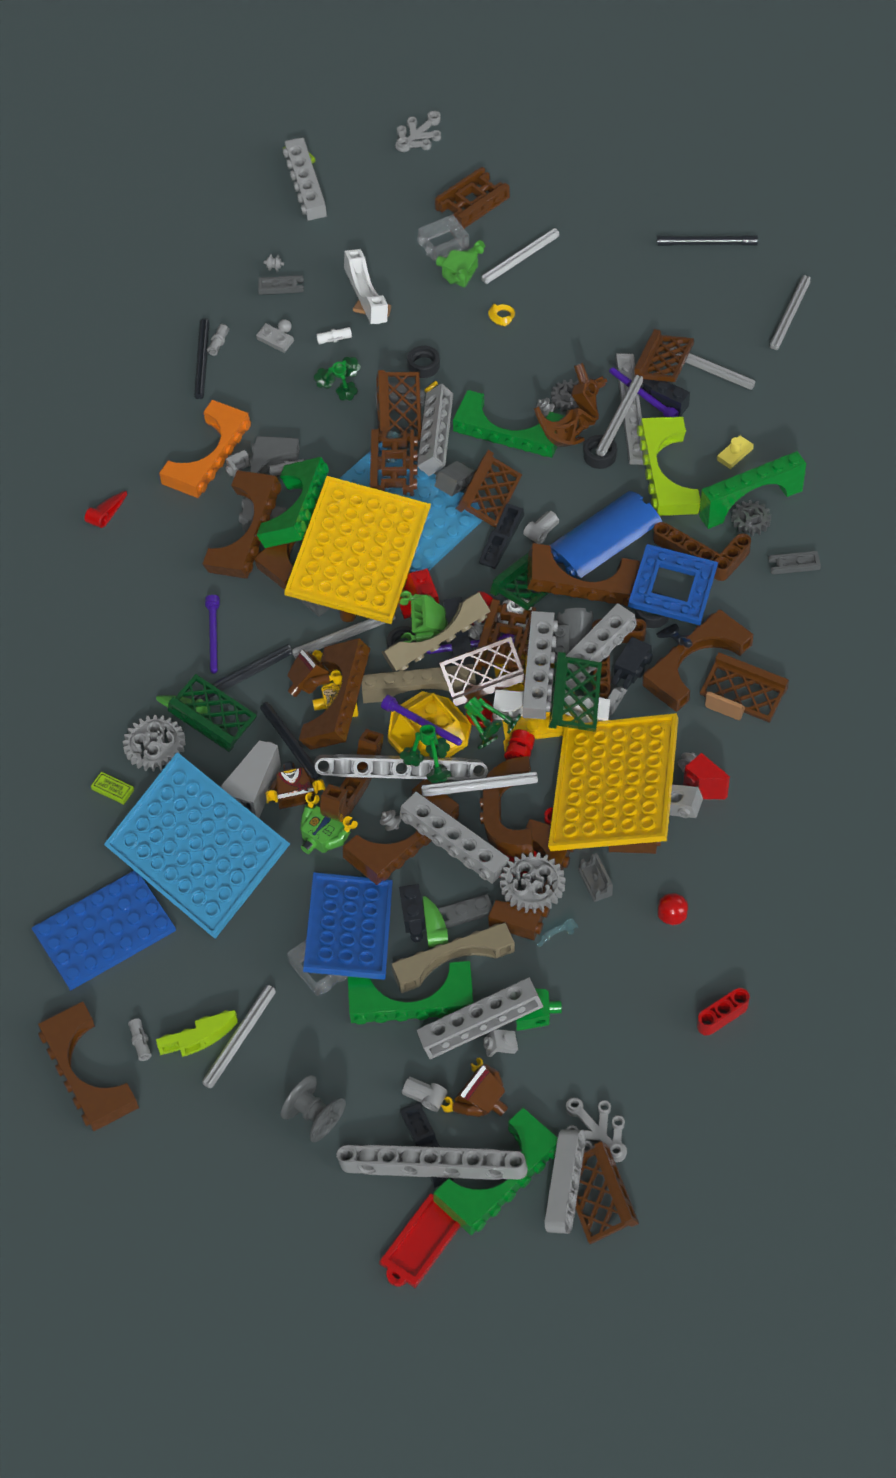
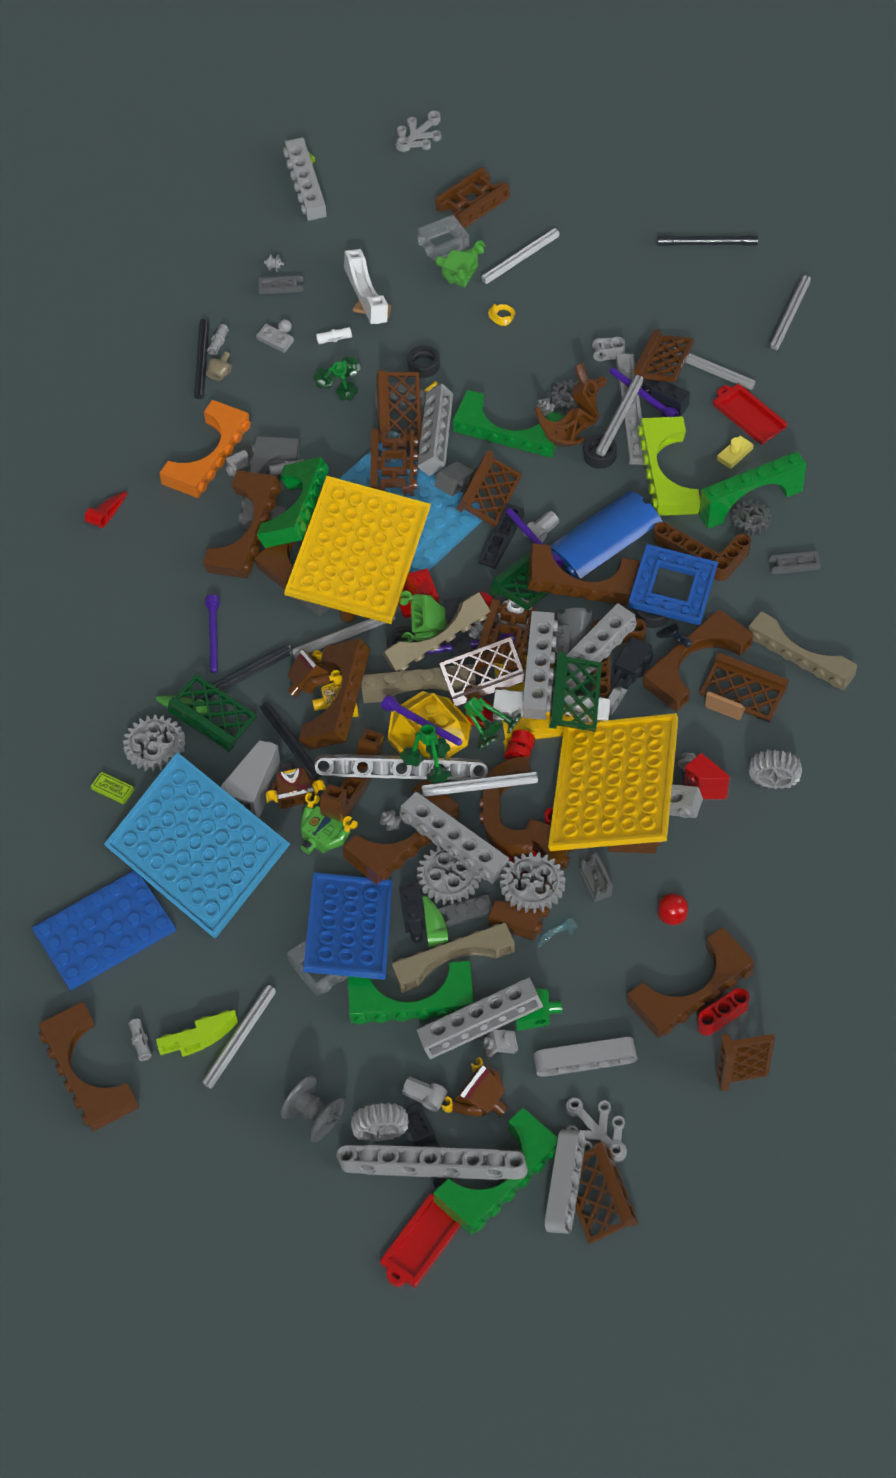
(219, 368): none -> dark tan piece
(379, 1122): none -> light grey gear
(448, 875): none -> light grey gear
(526, 530): none -> dark purple piece
(585, 1056): none -> light grey beam
(608, 348): none -> light grey piece
(664, 1012): none -> reddish brown arch
(729, 1059): none -> reddish brown fence
(748, 413): none -> red piece
(775, 769): none -> light grey gear
(833, 669): none -> dark tan arch

